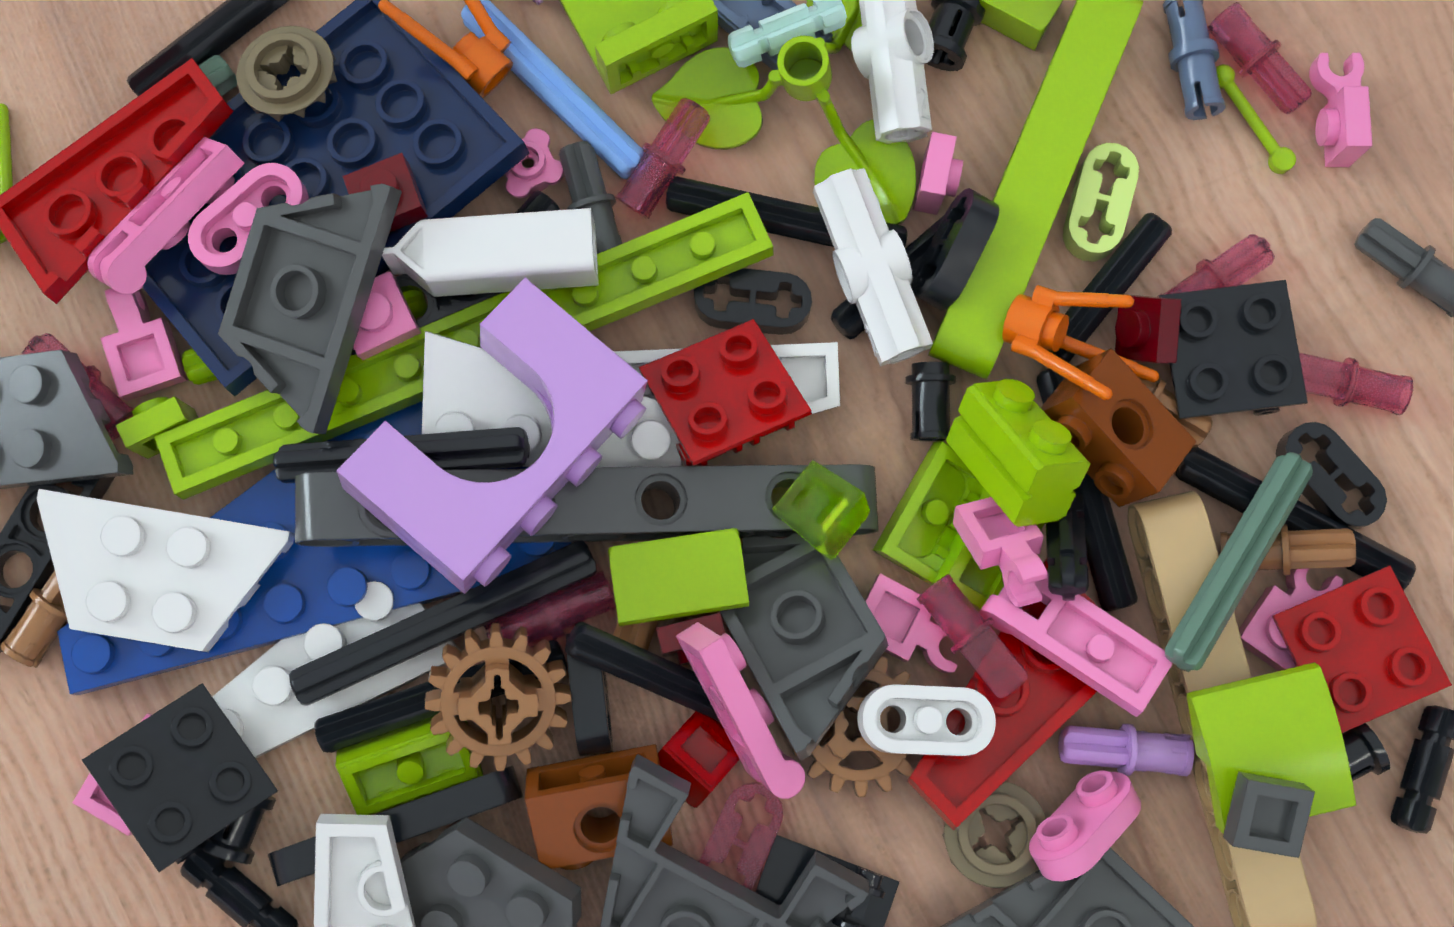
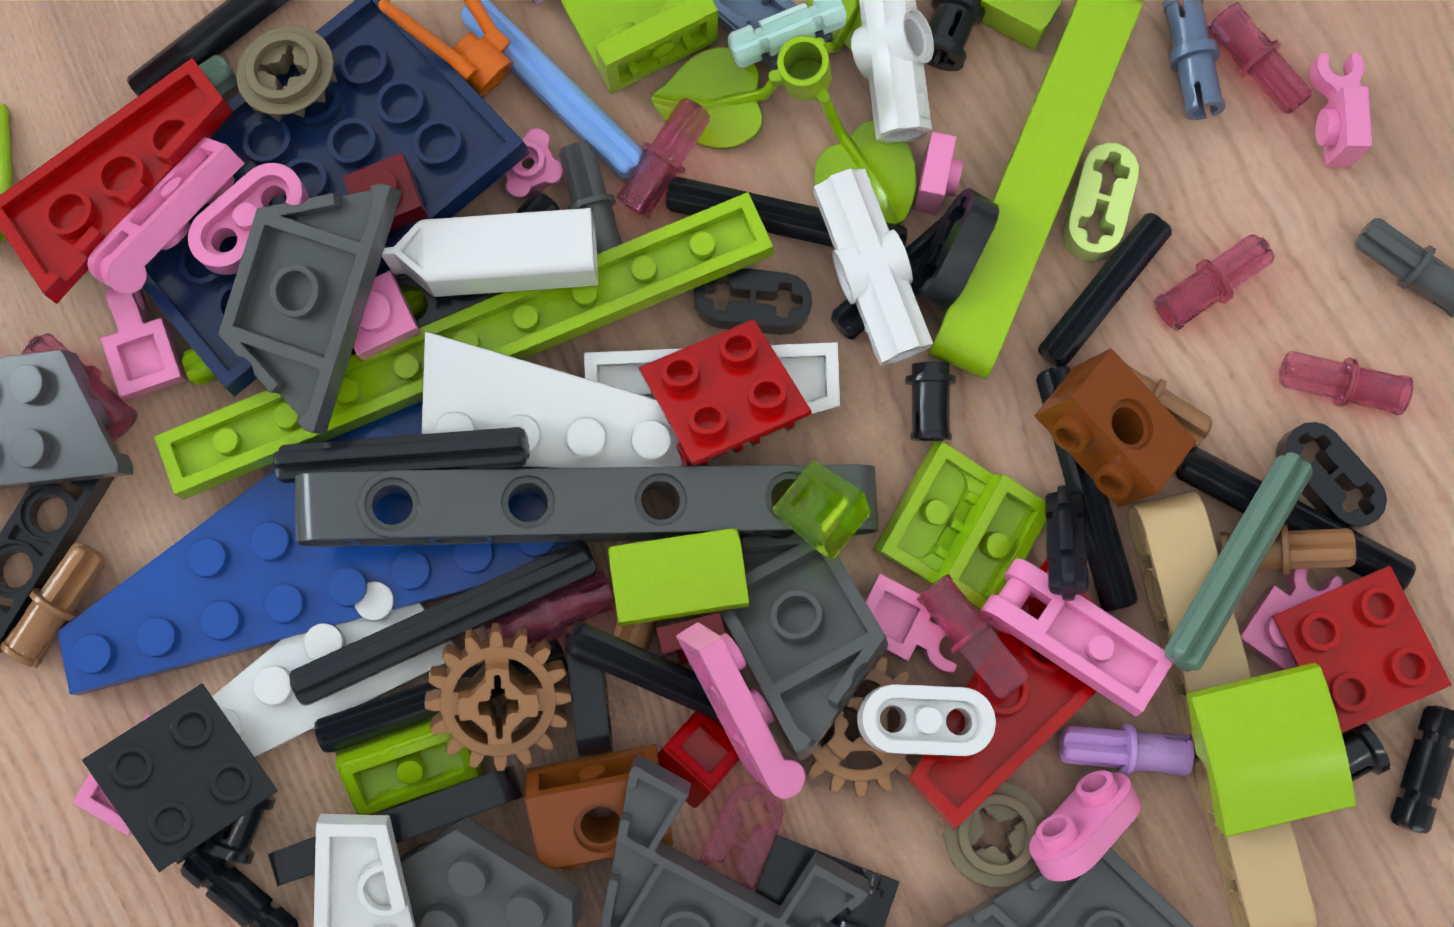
(153, 419): lime plate -> none
(153, 569): white wing -> none
(470, 524): lavender arch -> none
(997, 541): bright pink plate -> none
(1017, 452): lime brick -> none
(1037, 326): orange plant -> none
(1149, 329): dark red plate -> none
(1236, 351): black hinge -> none
(1268, 814): dark grey plate -> none
(1280, 158): lime hinge -> none

